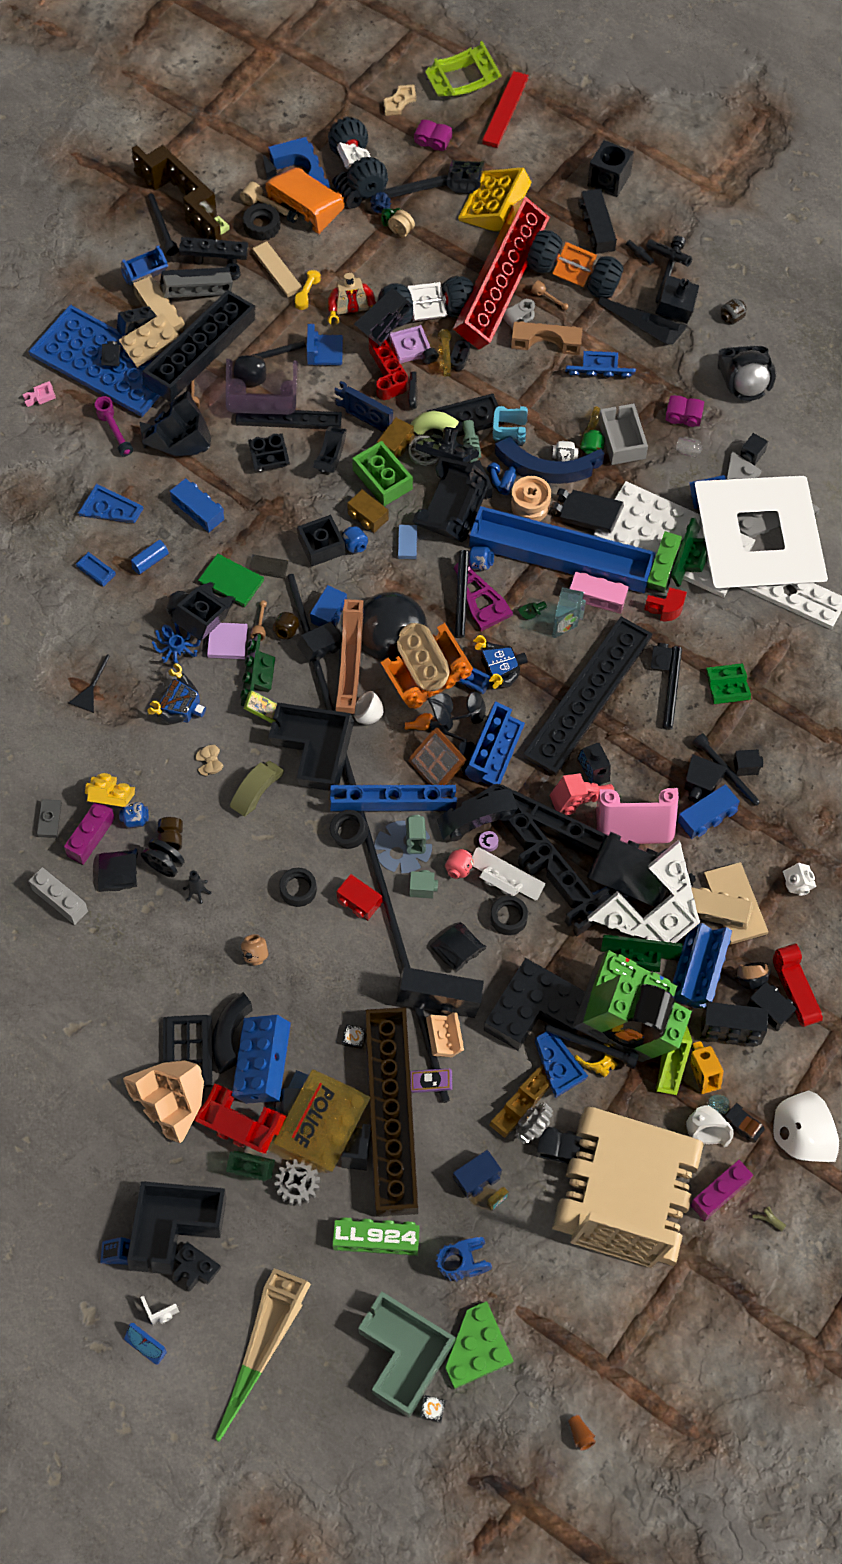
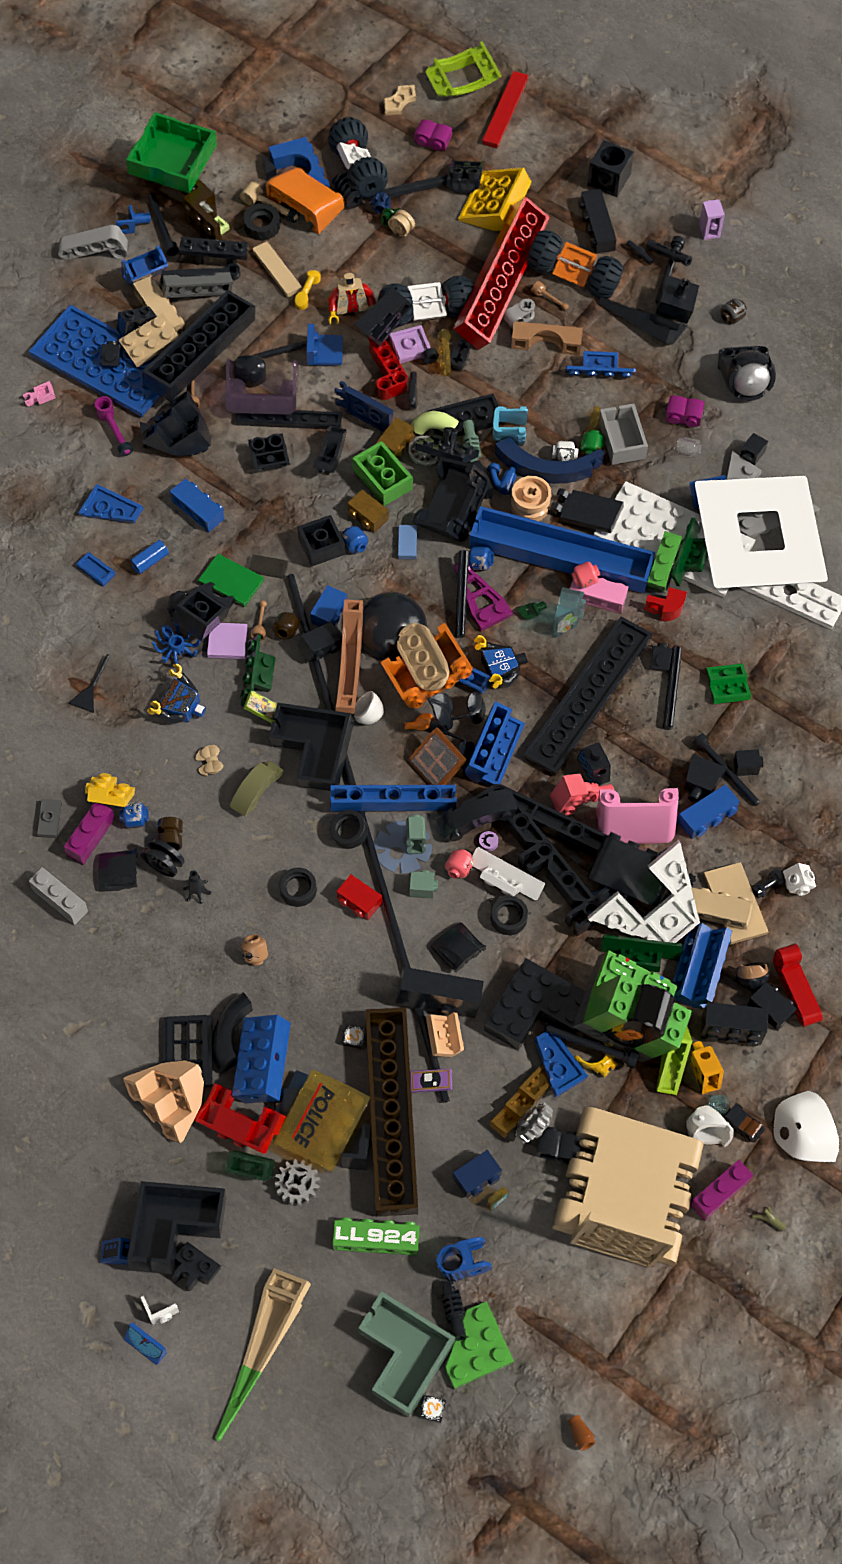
(94, 241): none -> light grey beam
(134, 219): none -> blue bracket
(171, 152): none -> green tile
(454, 1310): none -> black hinge
(585, 574): none -> coral head
(711, 219): none -> lavender brick
(776, 877): none -> black bar

